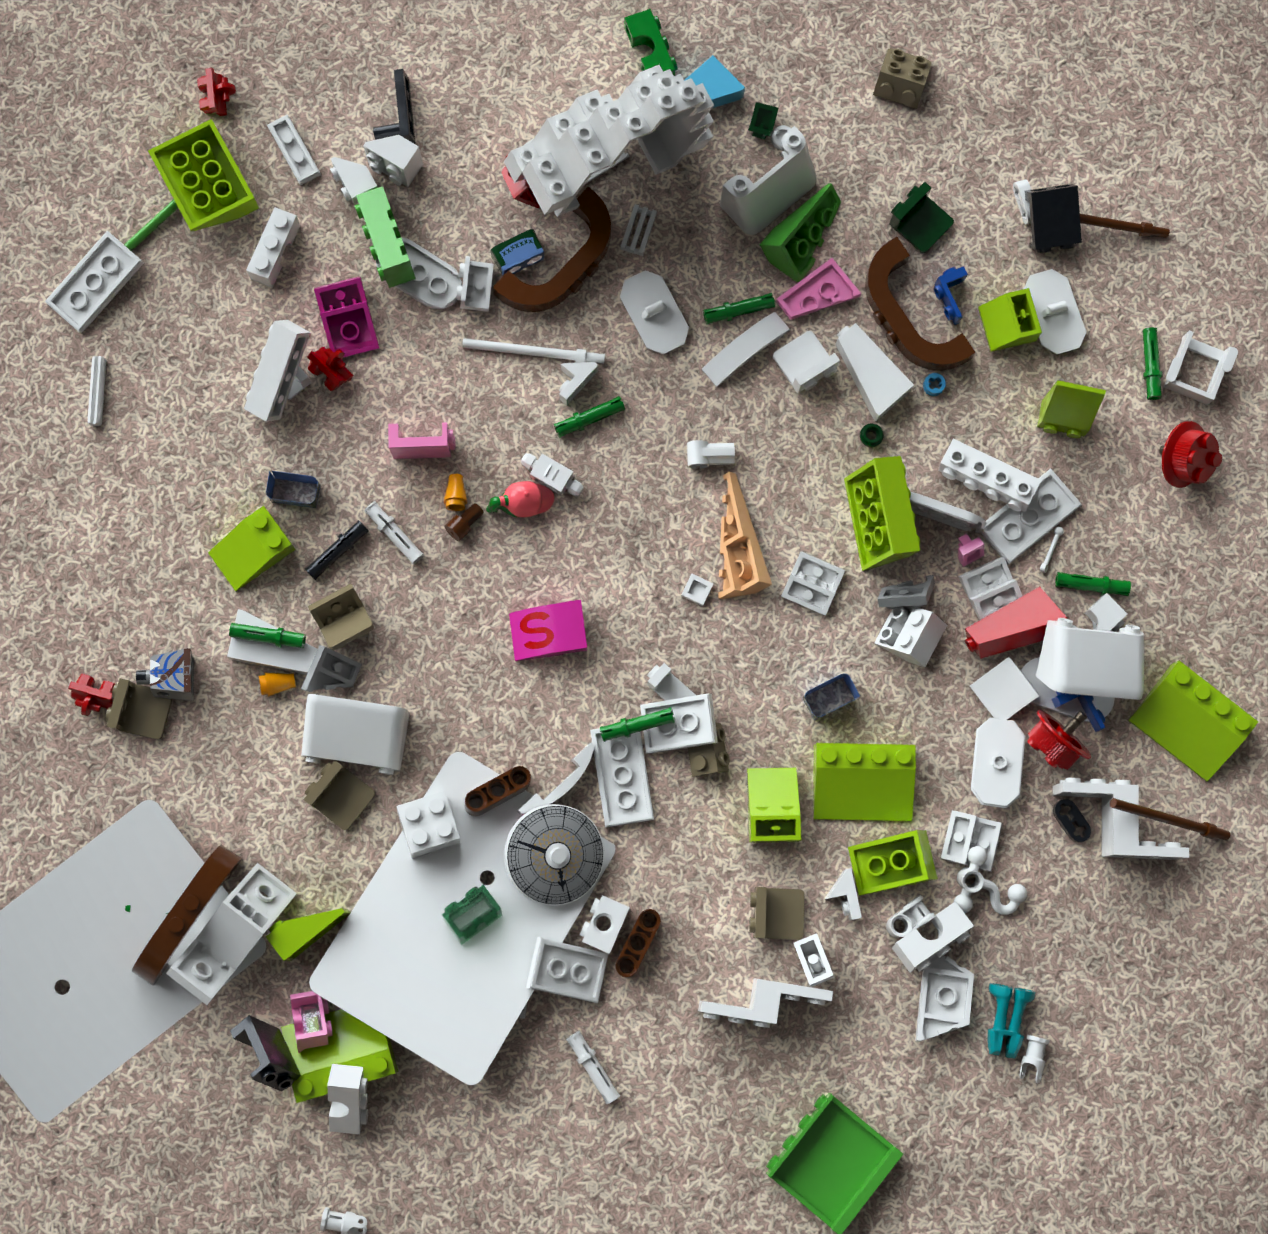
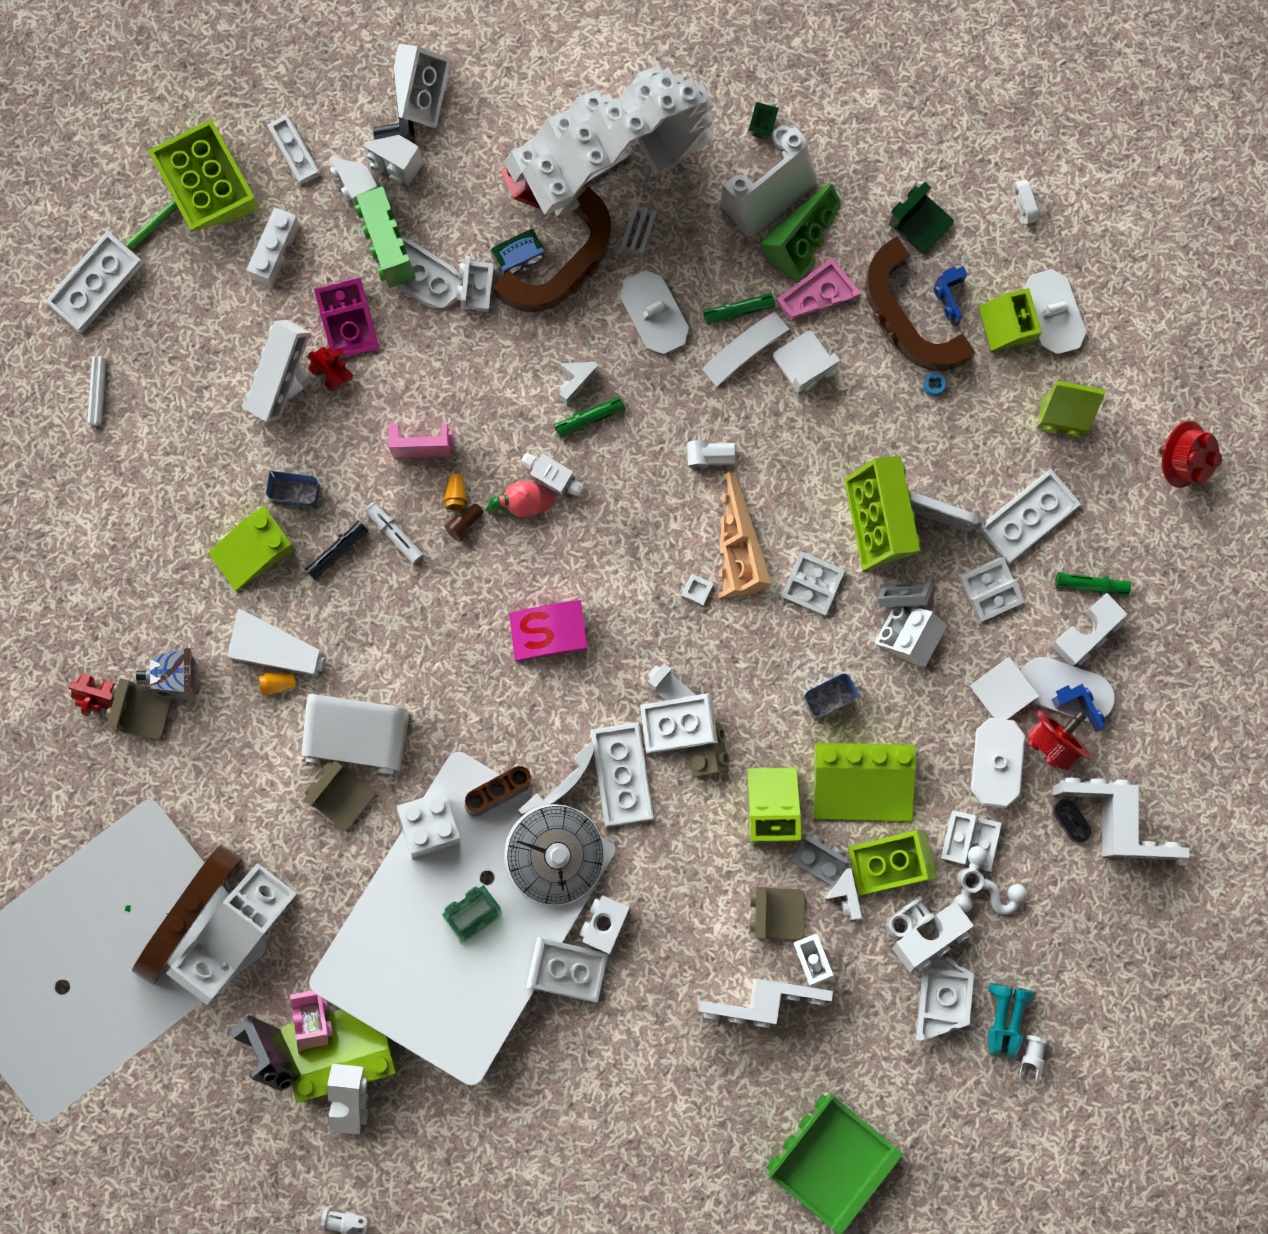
(217, 90): red hips -> none
(274, 636): green pin -> none
(298, 934): lime slope -> none
(330, 671): light grey wing -> none
(341, 617): dark tan bracket -> none
(420, 83): none -> white slope
(580, 355): white bar -> none
(592, 1066): white pin -> none
(629, 726): green pin -> none
(638, 930): reddish brown beam -> none
(644, 30): green arch -> none
(718, 82): medium azure slope -> none
(819, 859): none -> light grey bracket
(873, 372): white slope -> none
(877, 430): dark green plate -> none
(902, 77): dark tan bracket -> none
(969, 550): bright pink tile -> none
(989, 476): white brick -> none
(1013, 625): slope -> none
(1054, 217): black panel -> none
(1058, 532): white hinge -> none
(1092, 660): white windscreen -> none
(1144, 229): reddish brown bar -> none
(1152, 366): green pin -> none
(1193, 720): lime slope -> none
(1205, 829): reddish brown bar -> none
(1225, 363): white piece -> none

